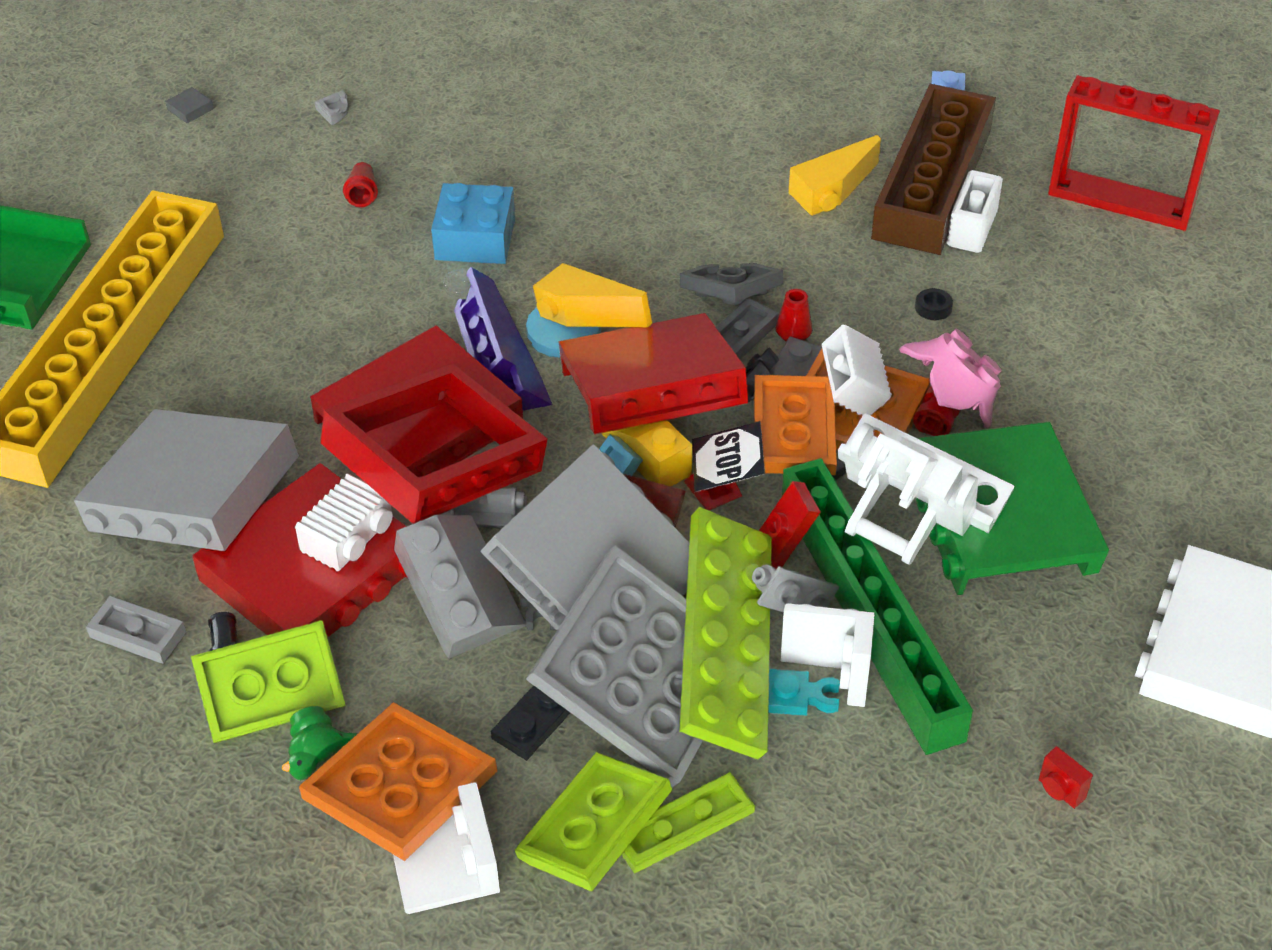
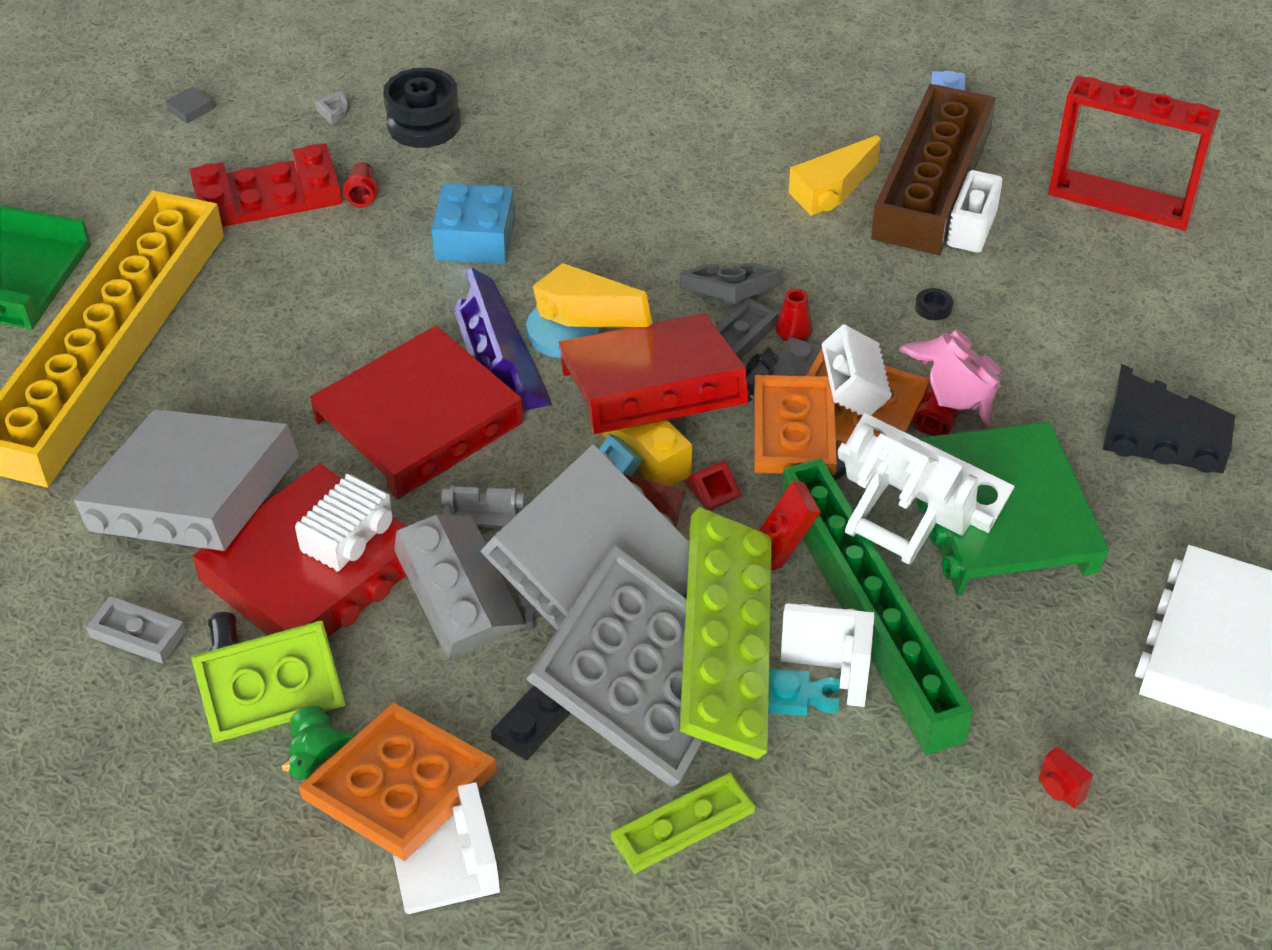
(271, 189): none -> red piece
(422, 107): none -> black wheel
(517, 456): red window -> none
(593, 821): lime tile -> none
(728, 456): sticker -> none
(791, 587): light grey hinge -> none
(1167, 427): none -> black wedge

